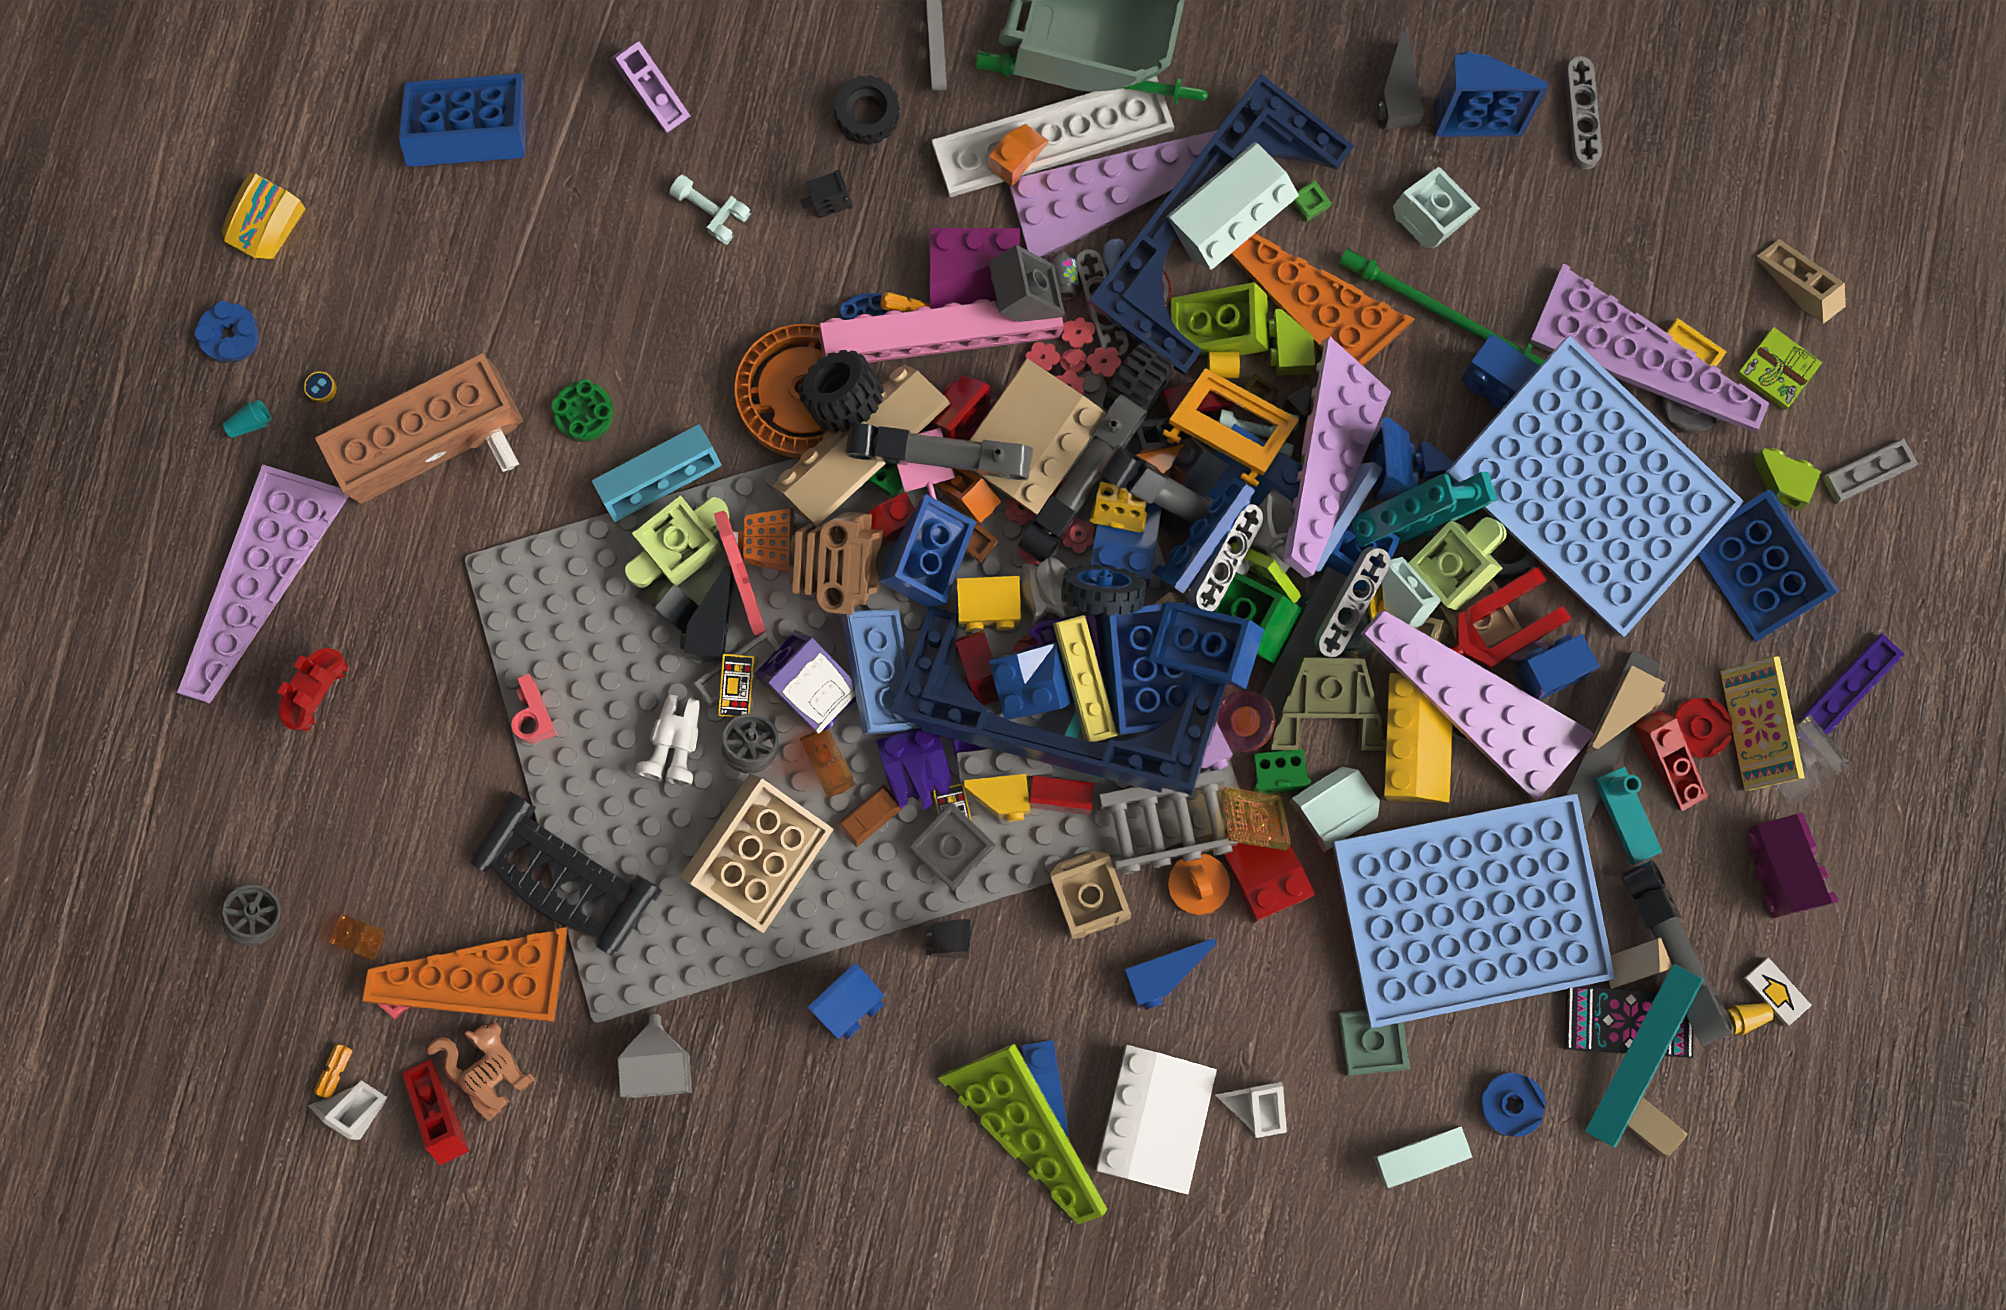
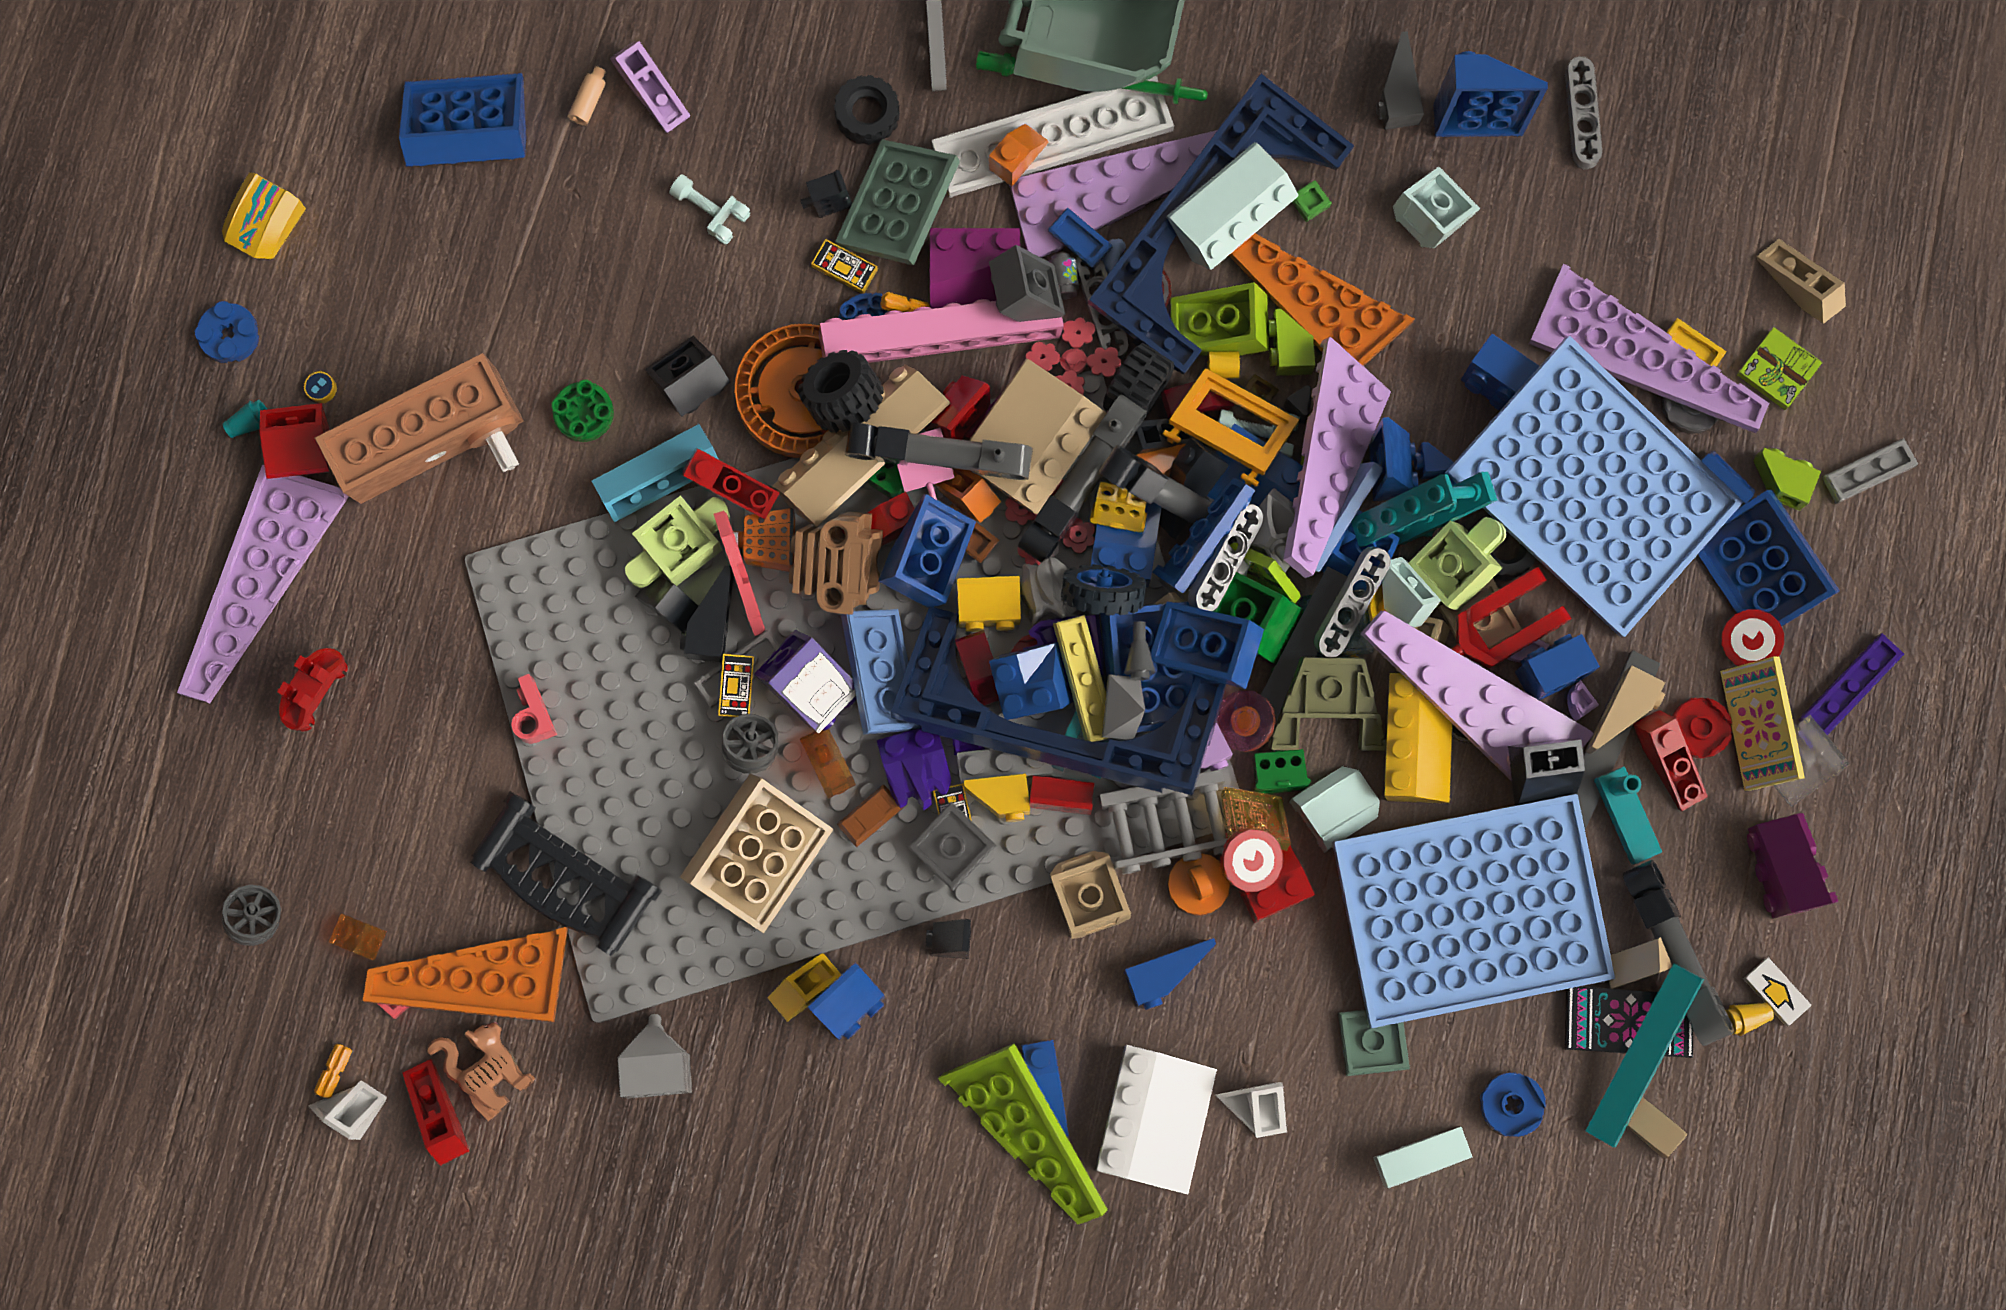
(290, 440): none -> red slope
(587, 97): none -> light nougat cylinder
(675, 733): white piece -> none
(688, 376): none -> black slope
(730, 483): none -> red slope
(804, 986): none -> yellow slope
(844, 266): none -> tile
(897, 201): none -> sand green plate
(1080, 238): none -> blue tile
(1122, 707): none -> light grey slope
(1139, 660): none -> dark grey cone
(1251, 859): none -> tile
(1370, 271): green bar -> none
(1546, 769): none -> black slope
(1580, 701): none -> lavender tile
(1729, 476): none -> blue tile
(1752, 637): none -> tile

